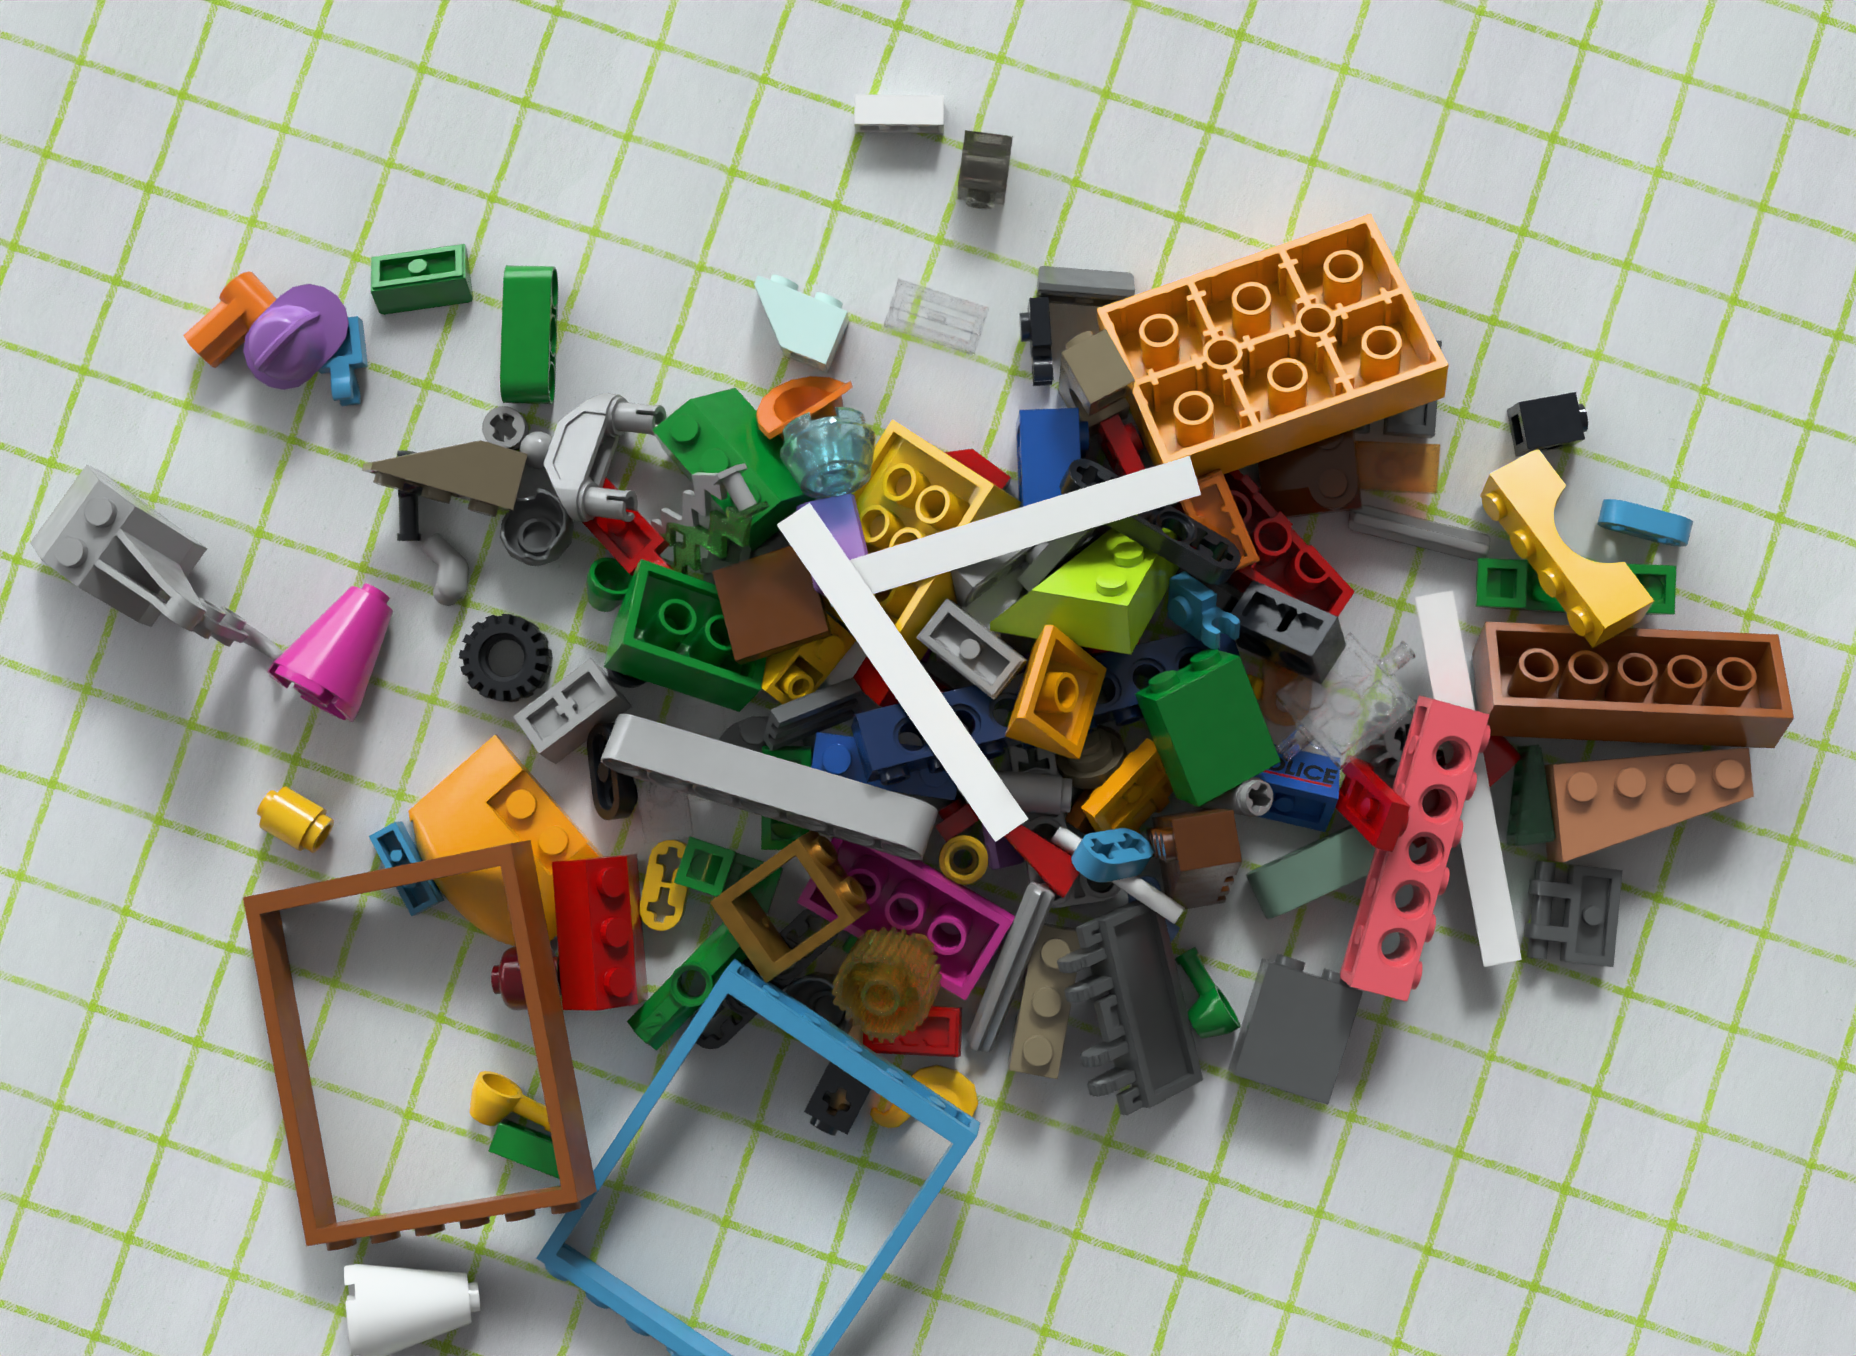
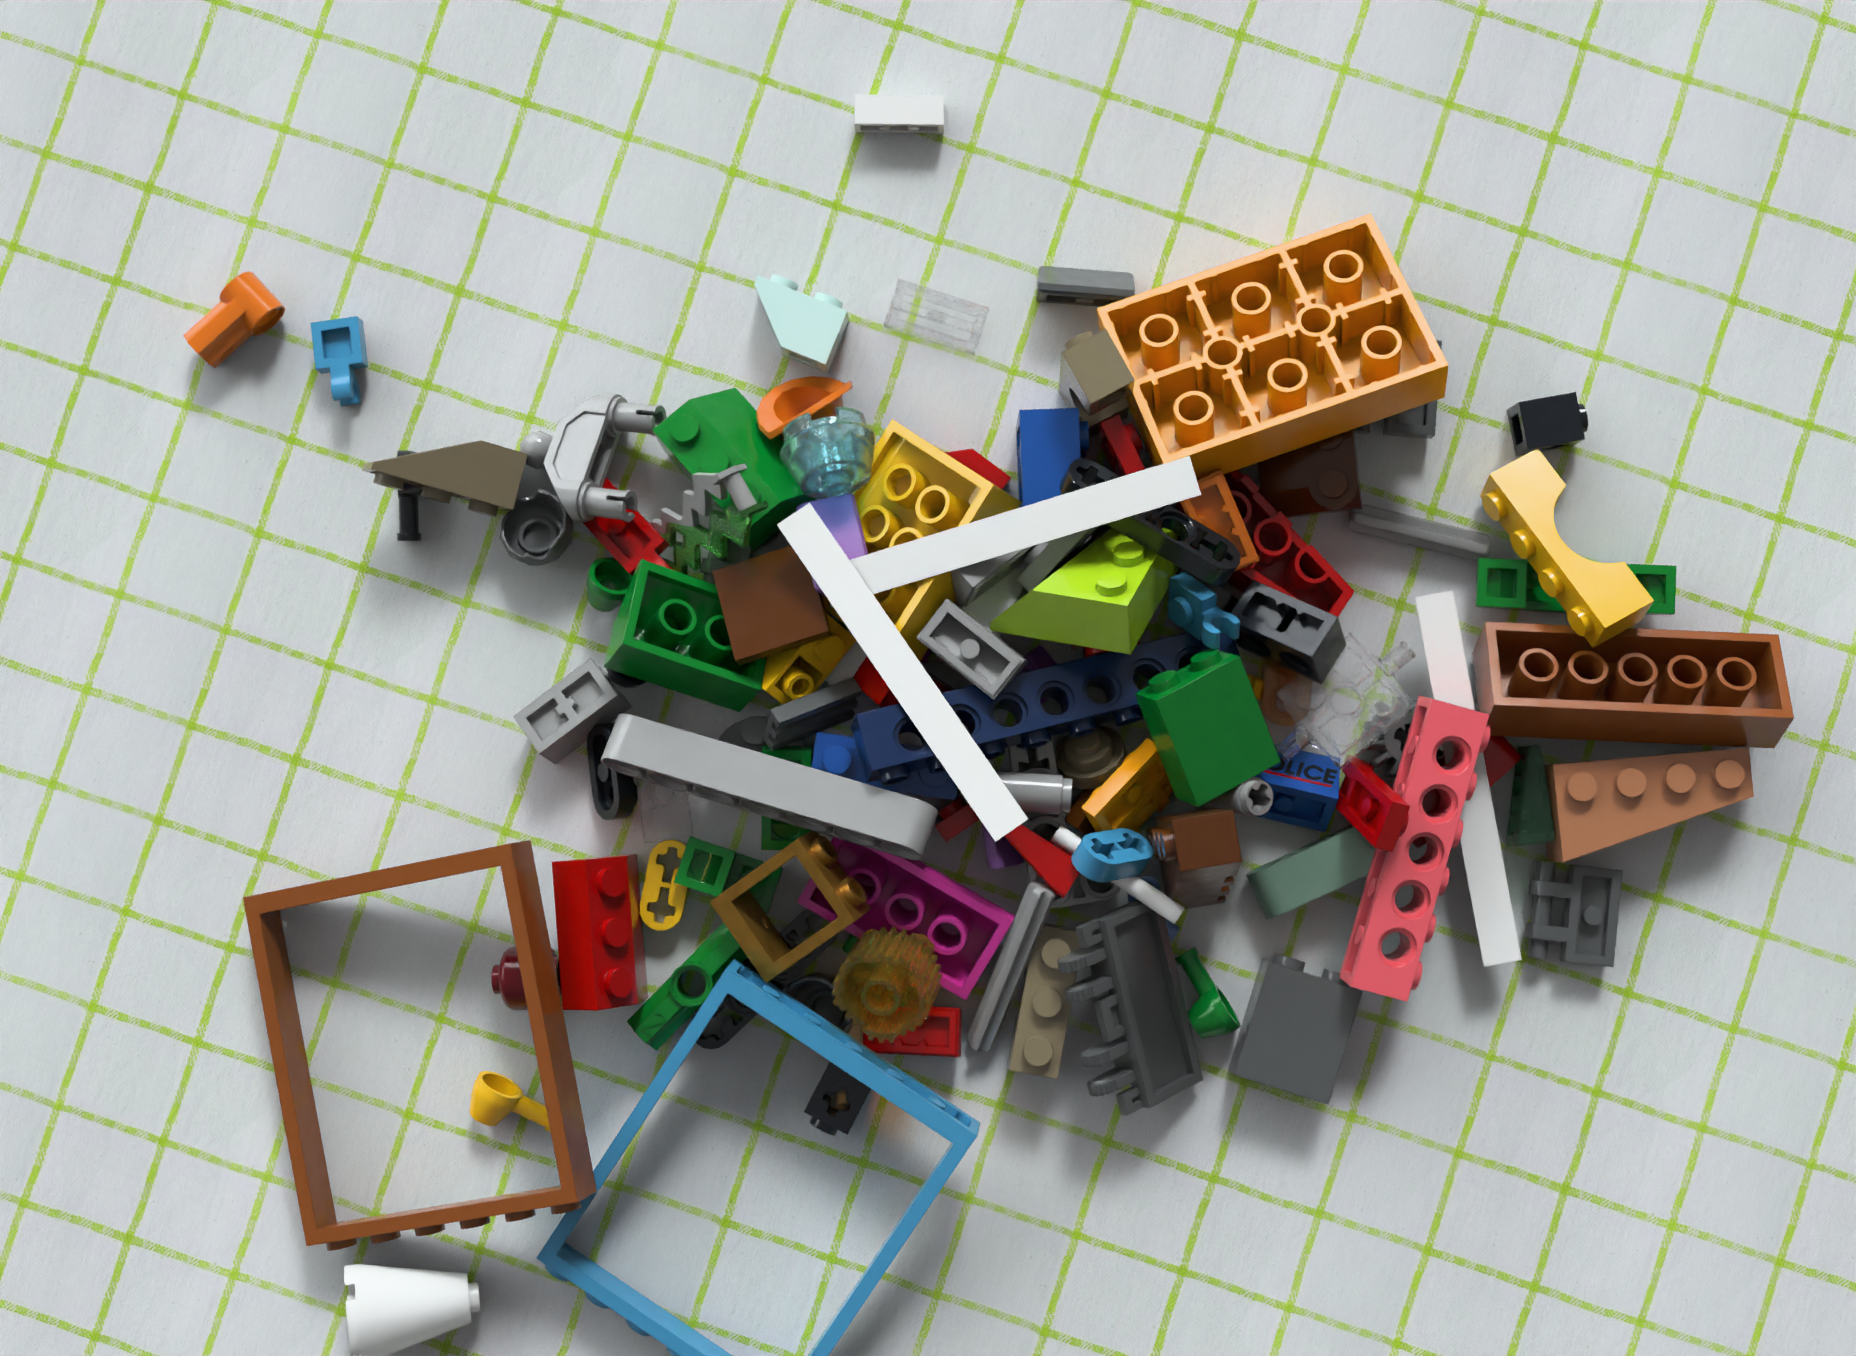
(134, 560): light grey slope -> none
(294, 819): yellow brick -> none
(296, 336): medium lavender piece -> none
(337, 652): dark pink cone -> none
(398, 849): dark azure piece -> none
(421, 279): green slope -> none
(452, 570): light grey arm -> none
(477, 651): black tyre -> none
(489, 805): light orange slope -> none
(519, 424): light grey bush -> none
(525, 1147): green piece -> none
(529, 334): green beam -> none
(942, 1080): yellow piece -> none
(974, 870): yellow brick -> none
(984, 169): clear smoke brick -> none
(1037, 329): black plate -> none
(1056, 695): light orange slope -> none
(1398, 467): clear orange plate -> none
(1645, 522): dark azure beam -> none

